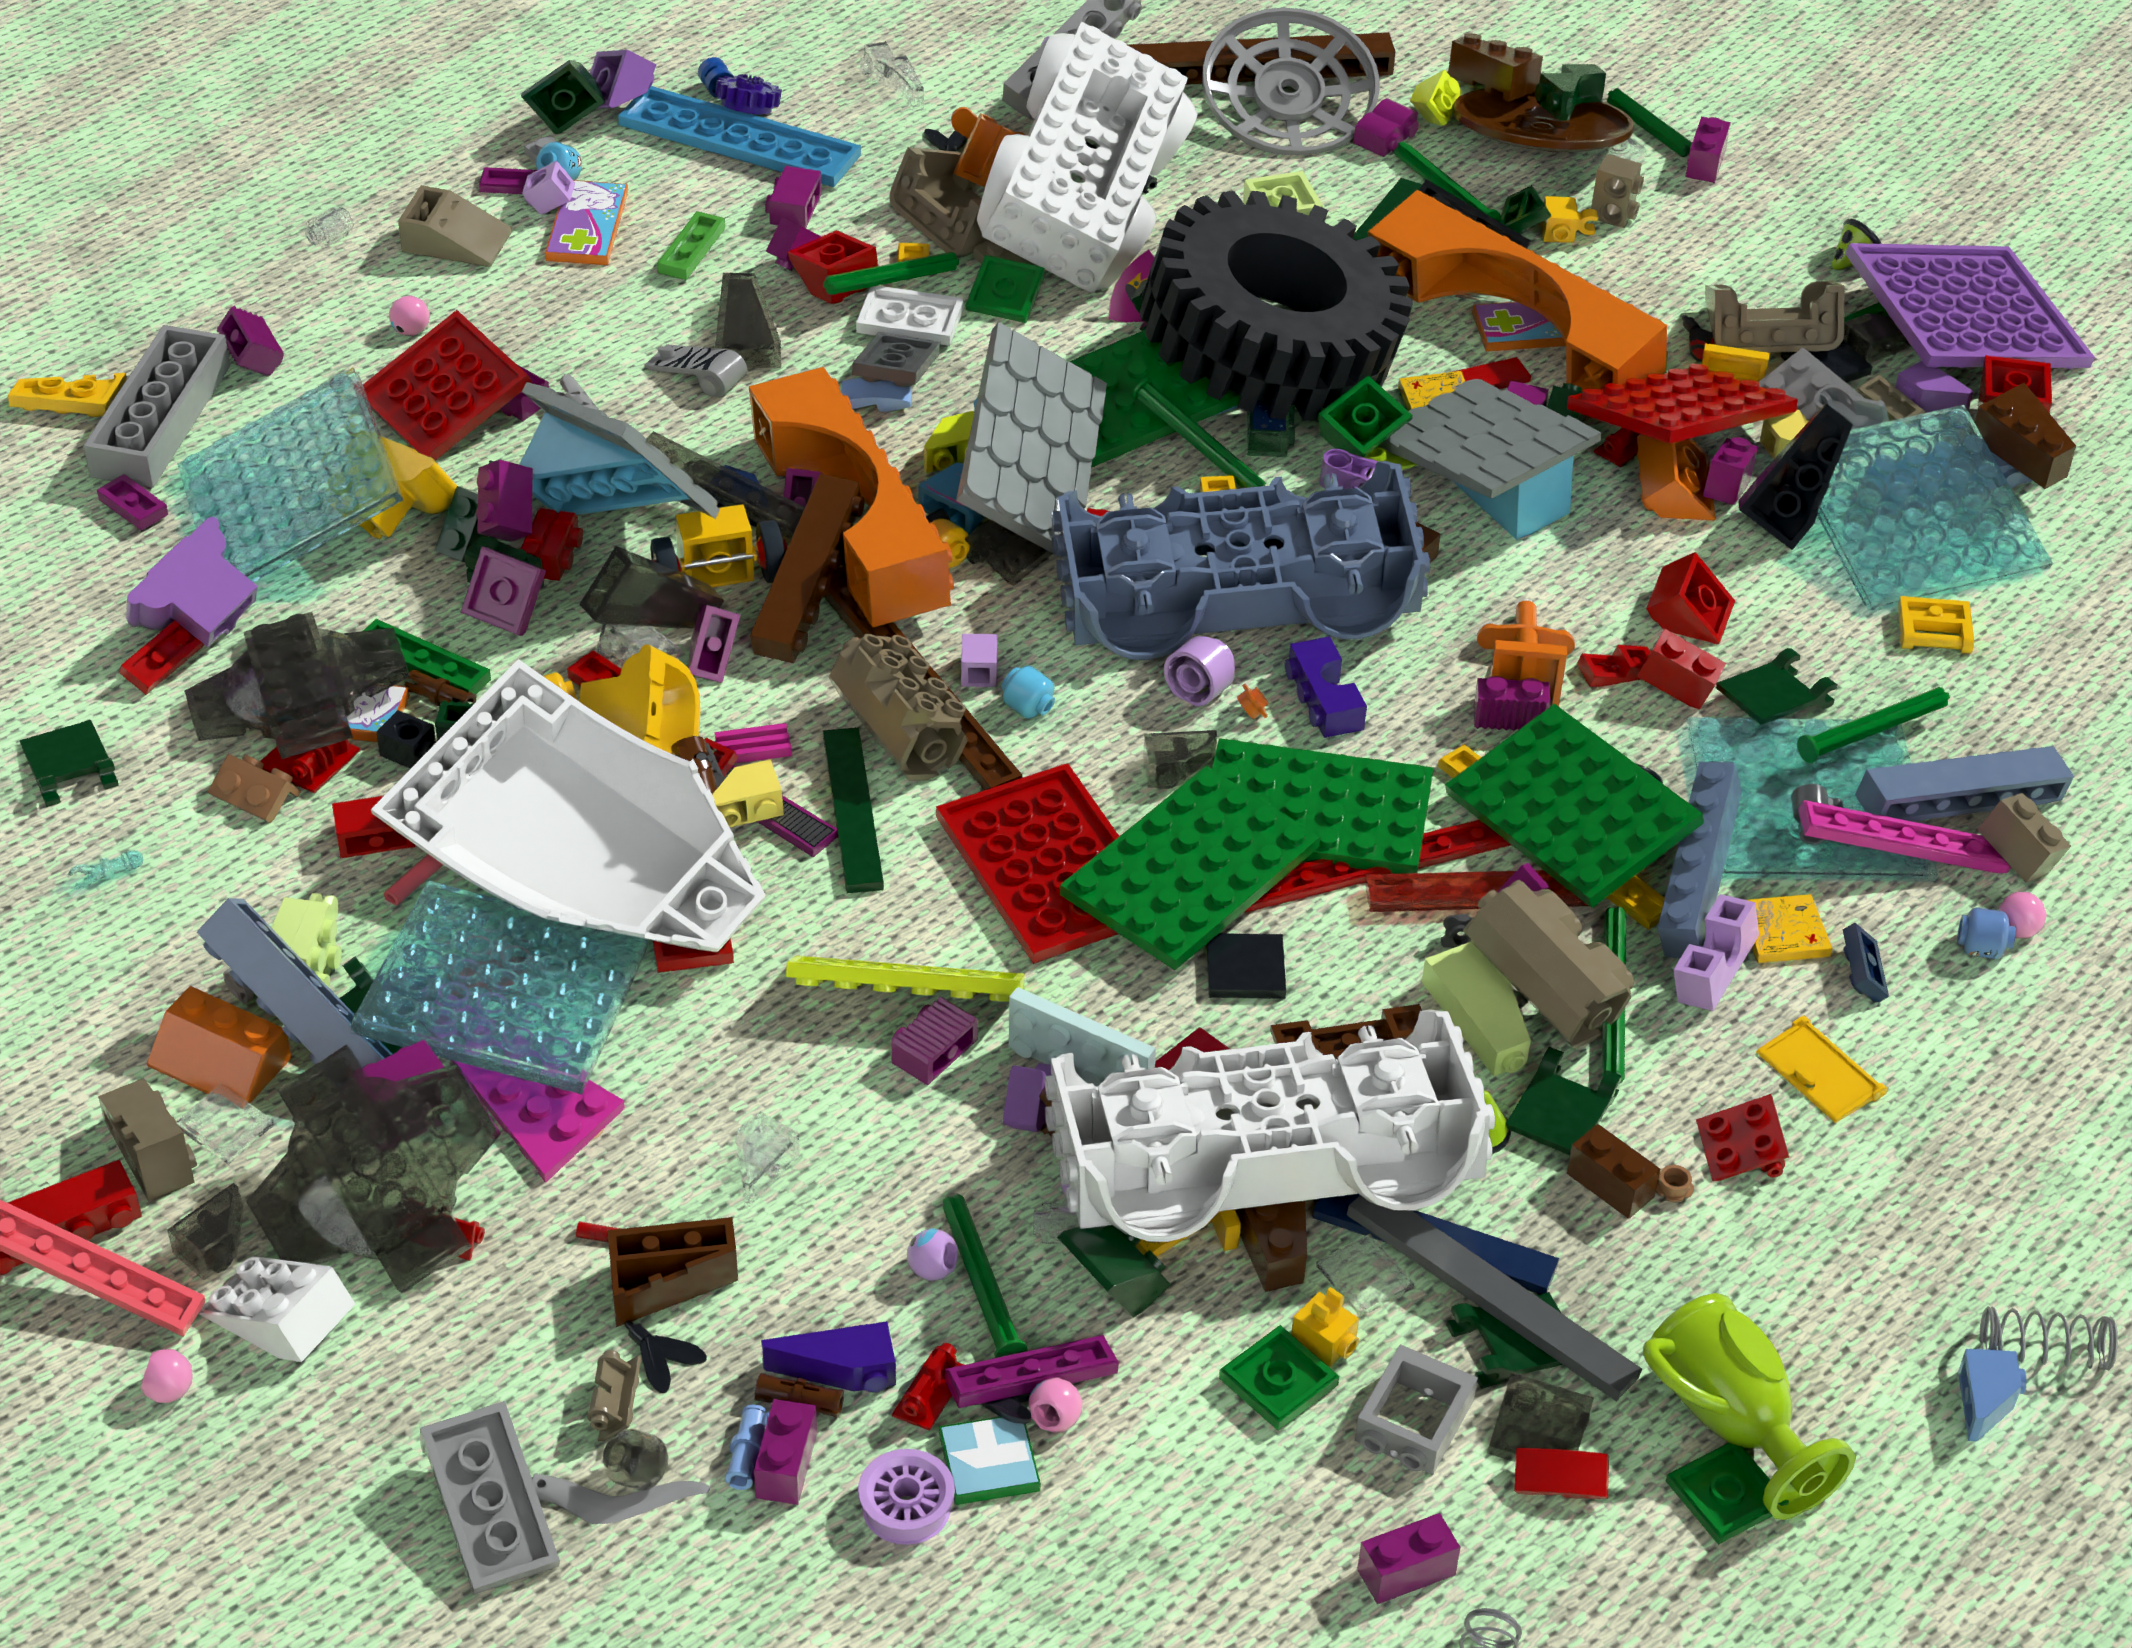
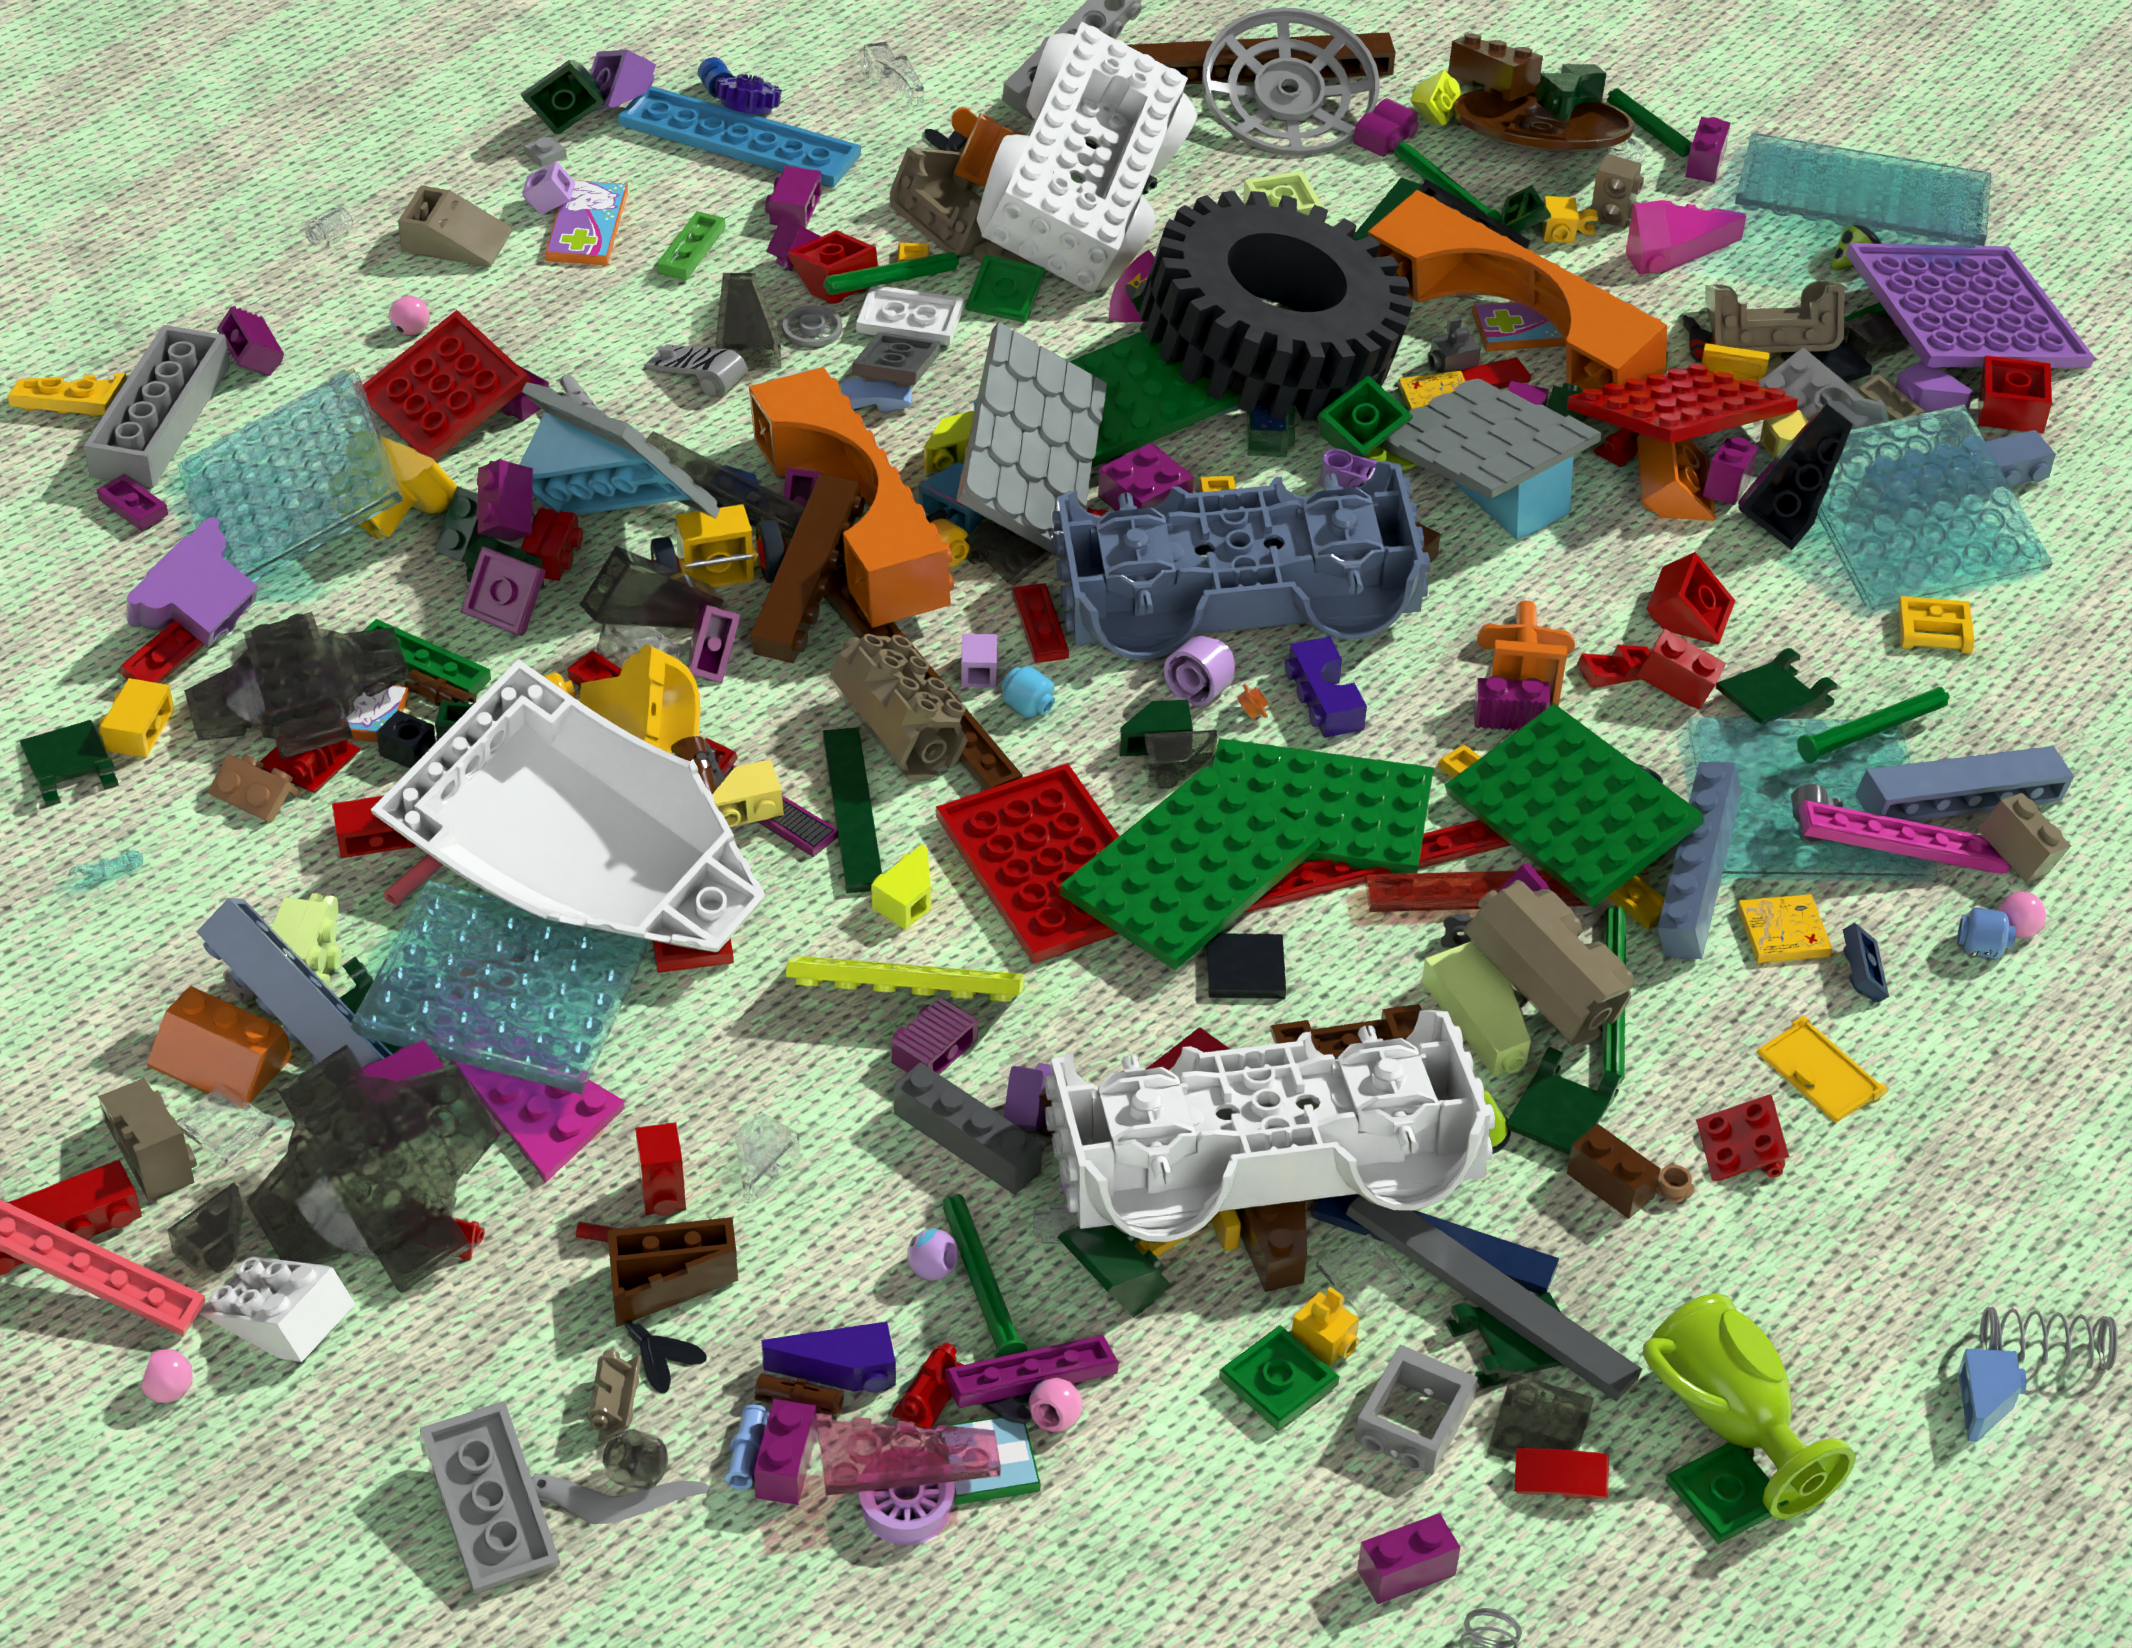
(136, 718): none -> yellow brick
(503, 180): magenta tile -> none
(565, 156): medium azure head -> none
(661, 1169): none -> red brick
(757, 742): dark pink tile -> none
(812, 326): none -> light grey wheel
(880, 1457): none -> clear pink wing
(905, 889): none -> neon yellow slope
(967, 1128): none -> dark grey brick
(1040, 623): none -> red tile
(1049, 1030): light aqua plate -> none
(1145, 475): none -> magenta brick
(1154, 718): none -> dark green slope
(1196, 435): green axle -> none
(1453, 350): none -> dark grey brick
(1672, 235): none -> dark pink wedge
(1708, 970): lavender arch -> none
(1865, 190): none -> clear light blue plate
(2026, 436): reddish brown wedge -> none

